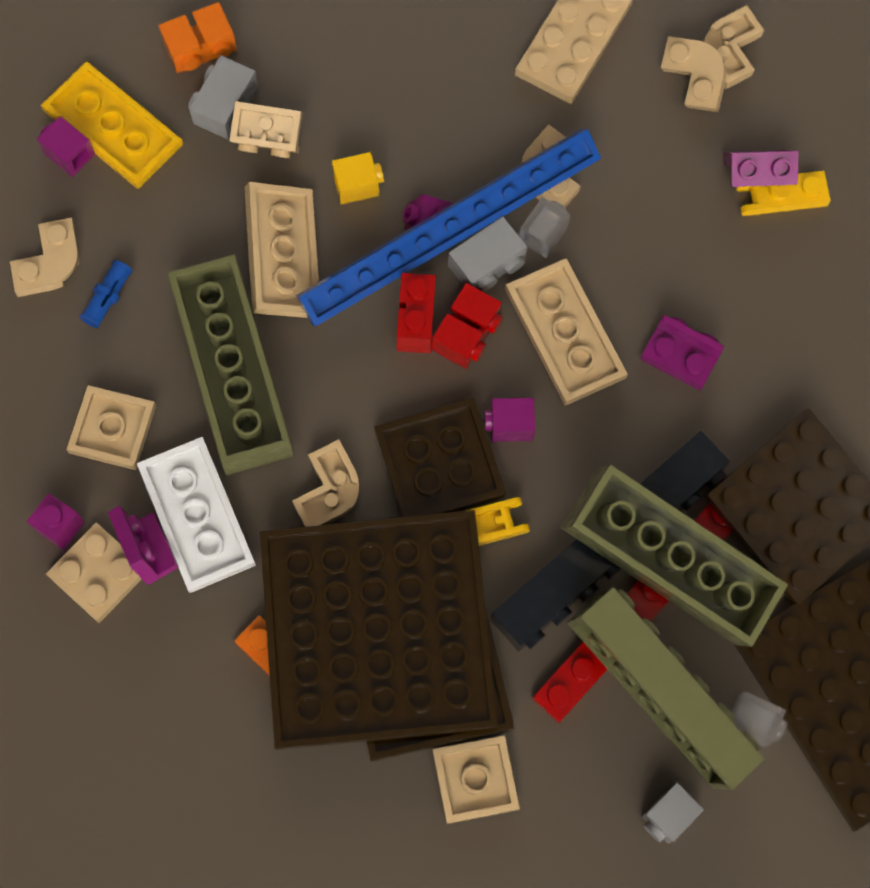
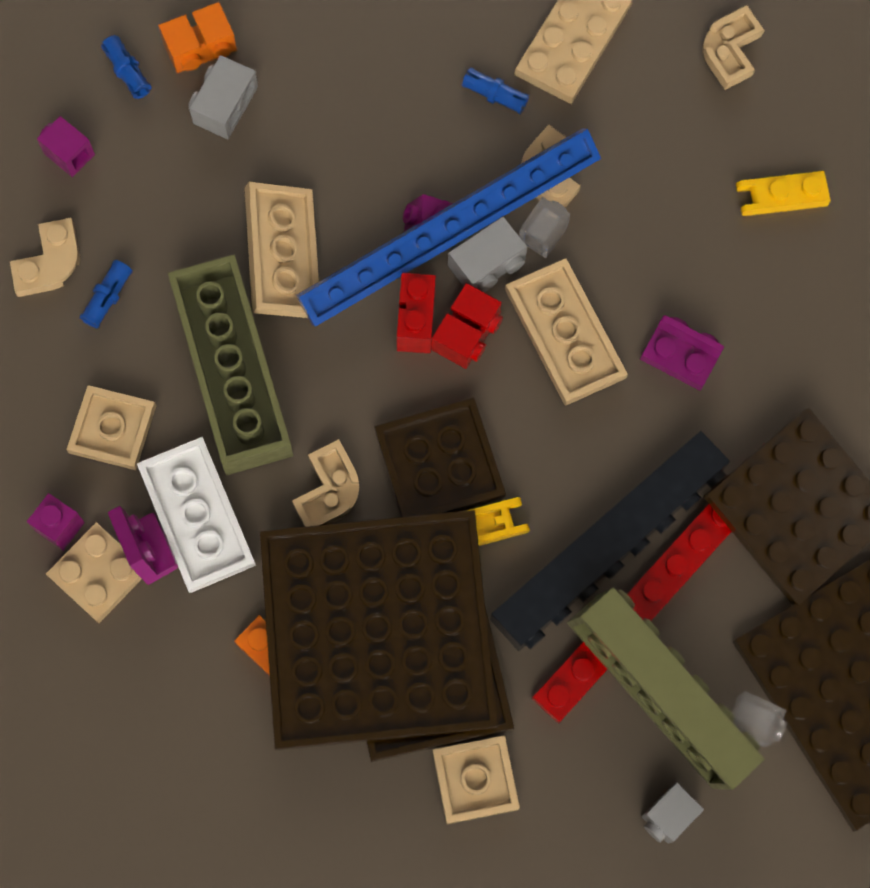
(114, 123): yellow tile -> none
(126, 67): none -> blue pin
(266, 128): tan bracket -> none
(357, 177): yellow brick -> none
(495, 90): none -> blue pin
(511, 419): magenta brick -> none
(674, 556): olive brick -> none
(704, 66): tan plate -> none
(762, 167): magenta bracket -> none

